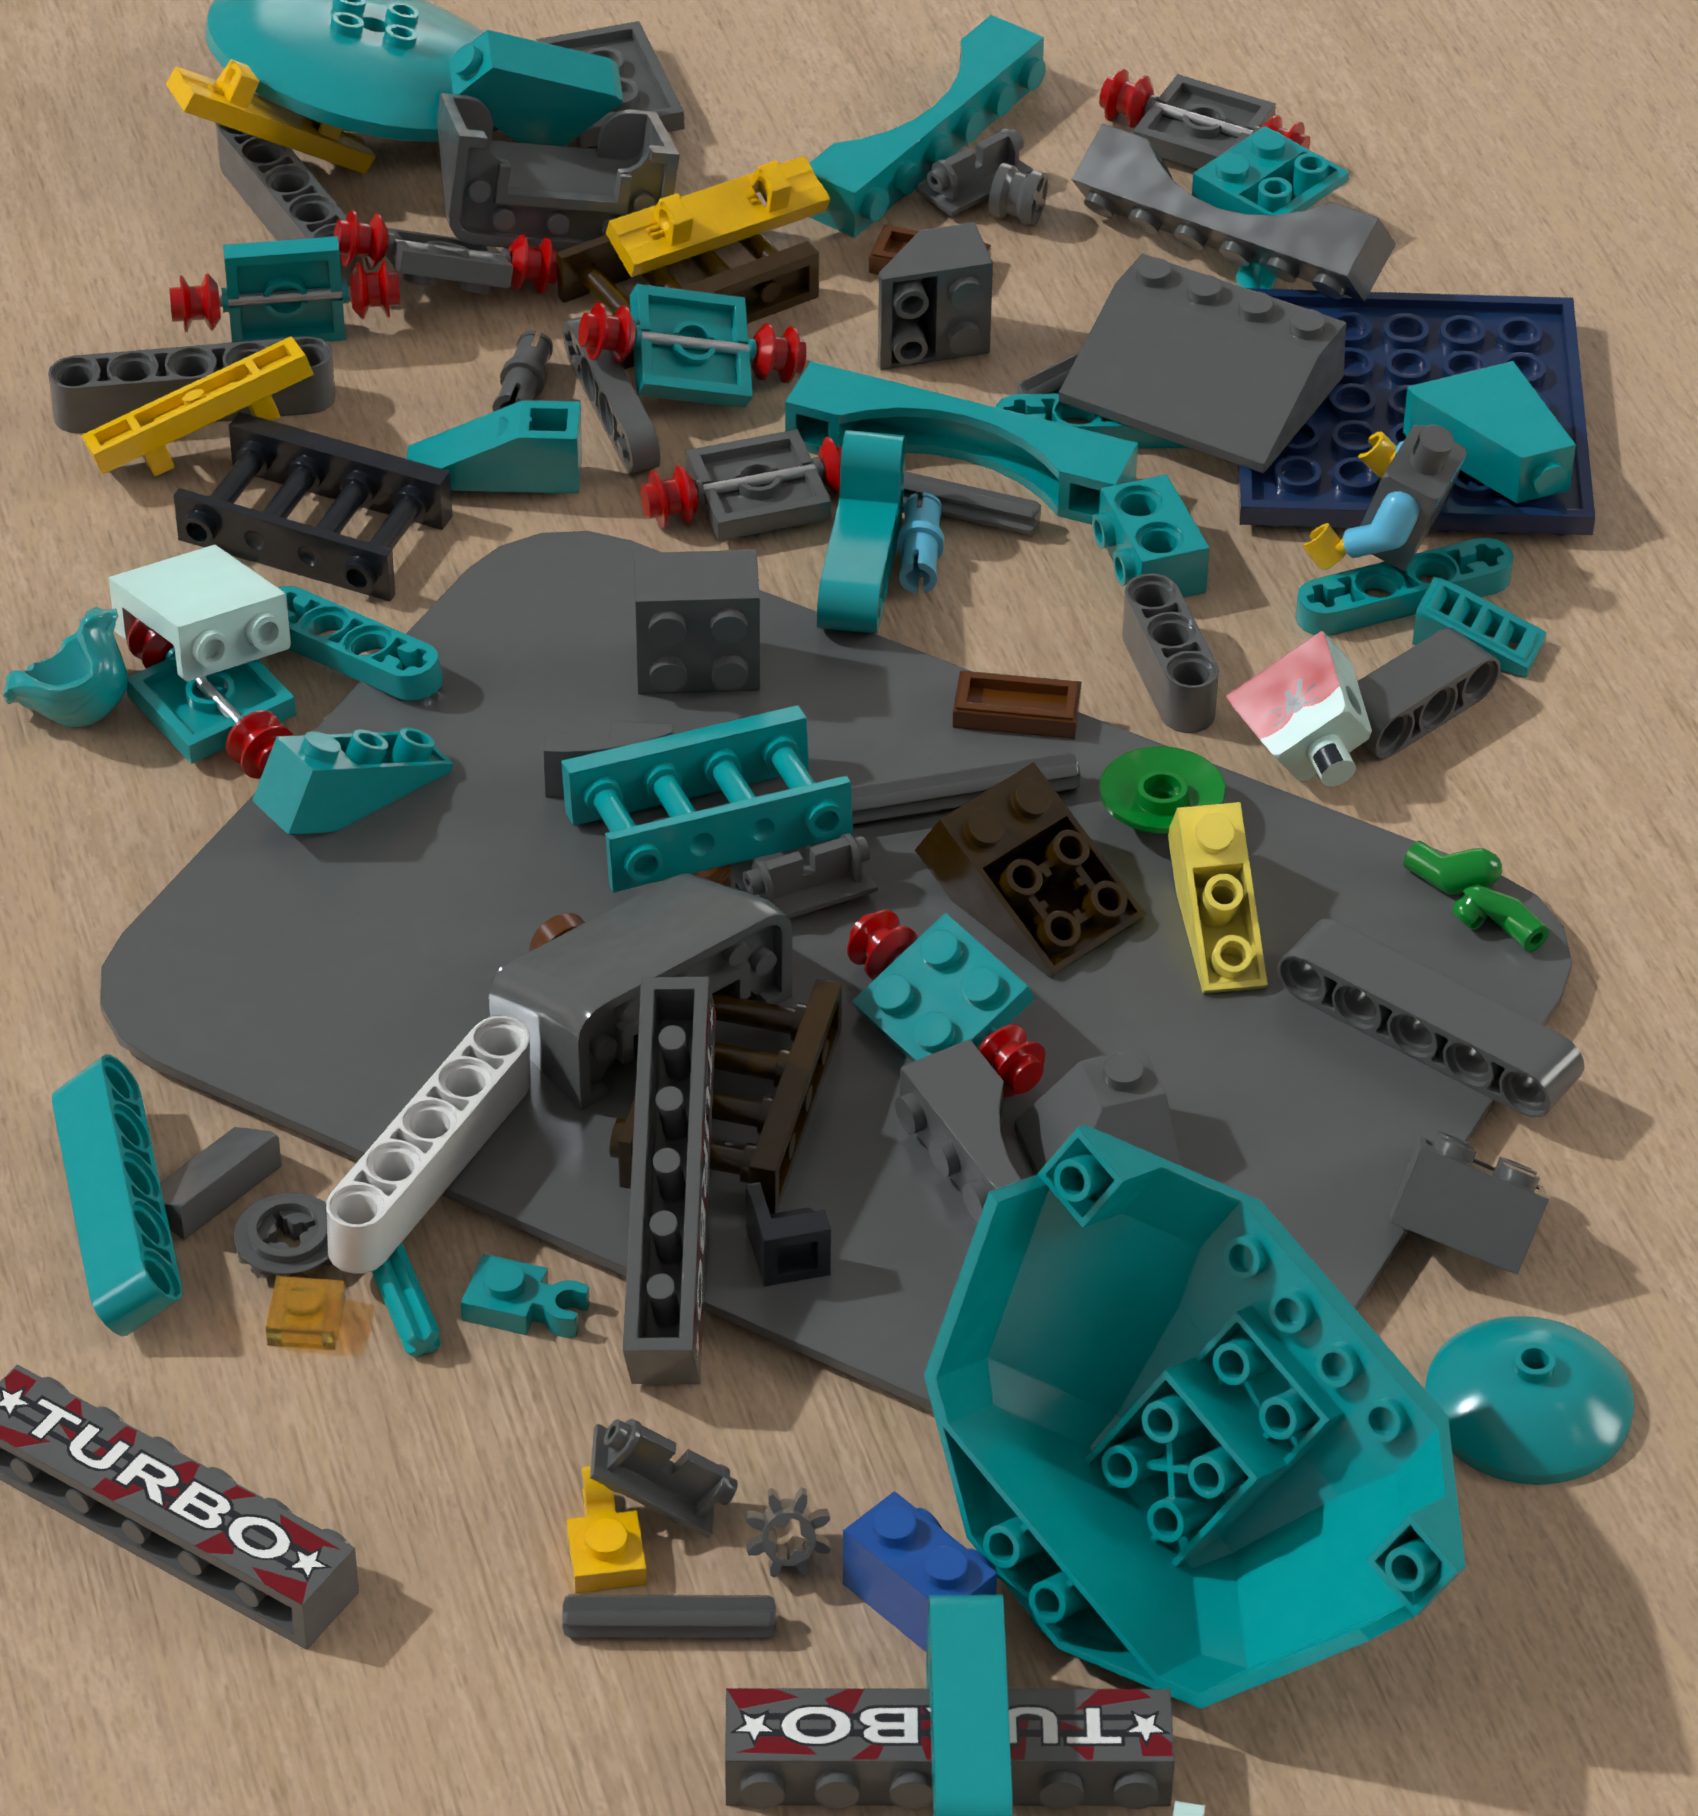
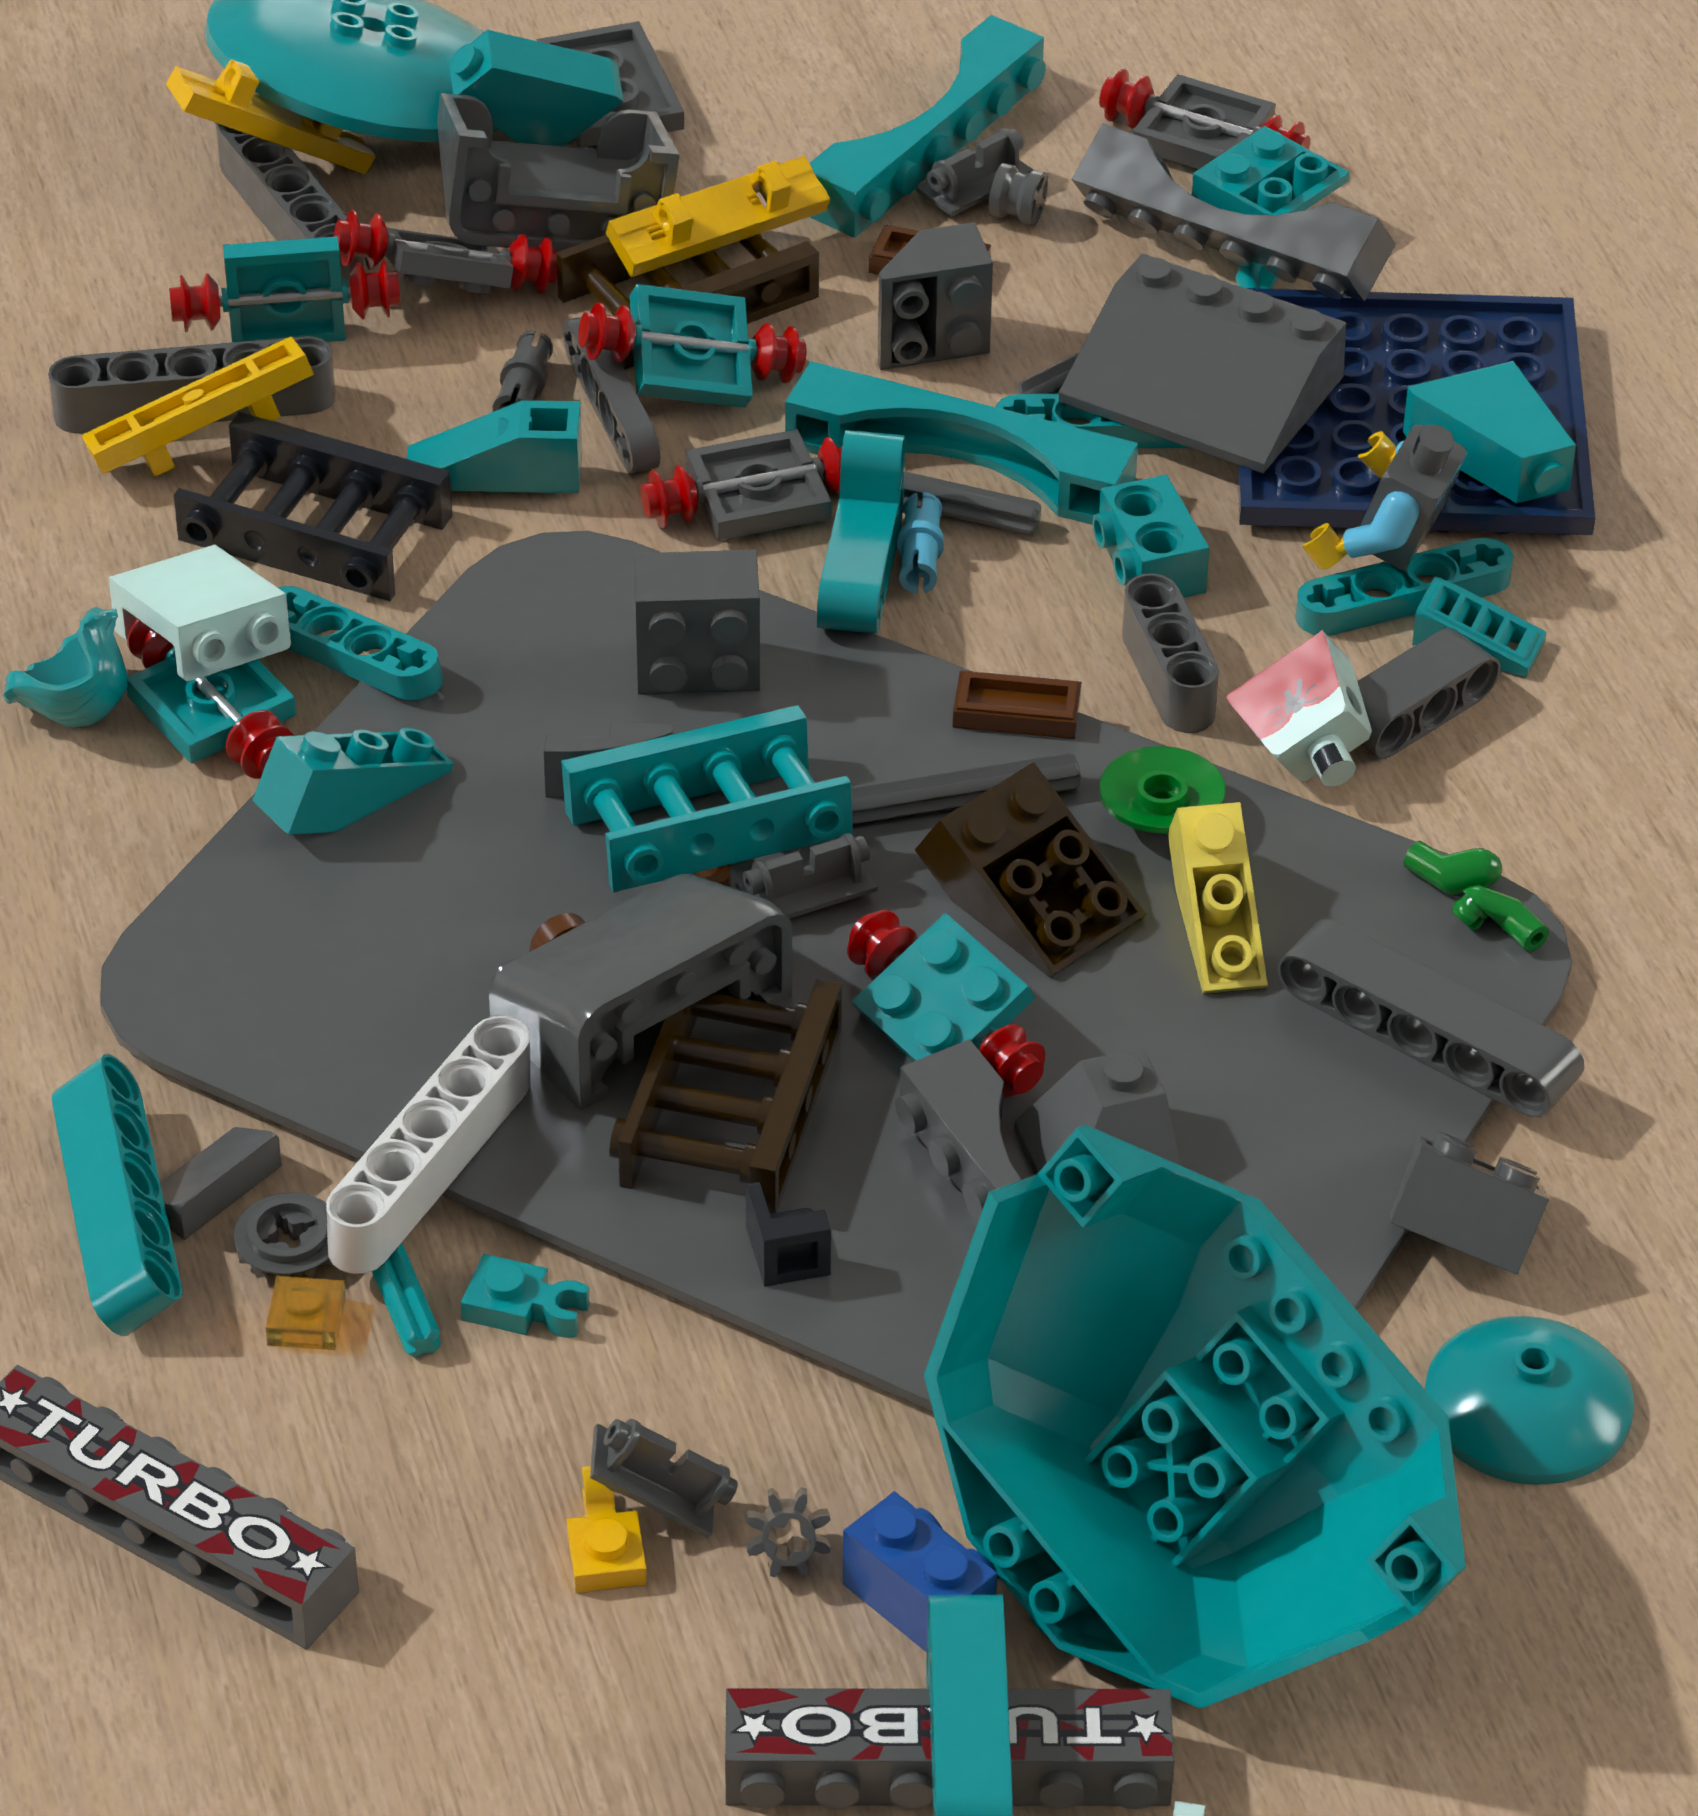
(668, 1616): dark grey axle -> none
(670, 1181): dark grey brick -> none

